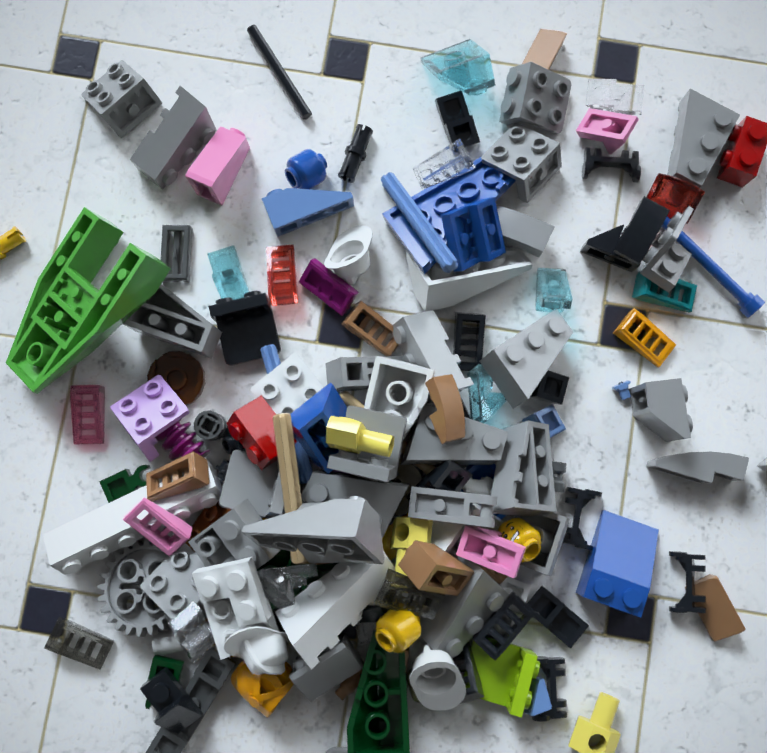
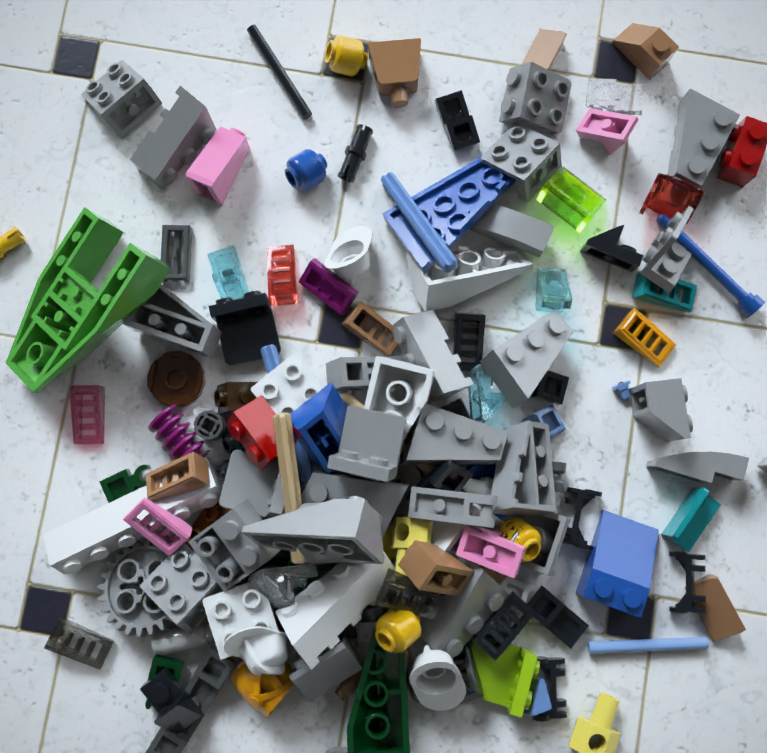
(149, 413): lavender bracket -> none
(192, 632): clear slope -> none
(233, 395): none -> dark brown bracket
(238, 582): white plate -> none
(296, 207): medium blue slope -> none
(345, 55): none -> yellow head
(354, 437): light yellow piece -> none
(395, 68): none -> medium nougat torso
(449, 417): medium nougat slope -> none
(452, 160): clear slope -> none
(463, 67): clear light blue slope -> none
(474, 233): blue slope -> none
(570, 199): none -> clear neon green slope
(596, 160): black piece -> none
(641, 230): black slope -> none
(646, 47): none -> medium nougat slope
(646, 645): none -> light blue bar
(691, 518): none -> teal panel

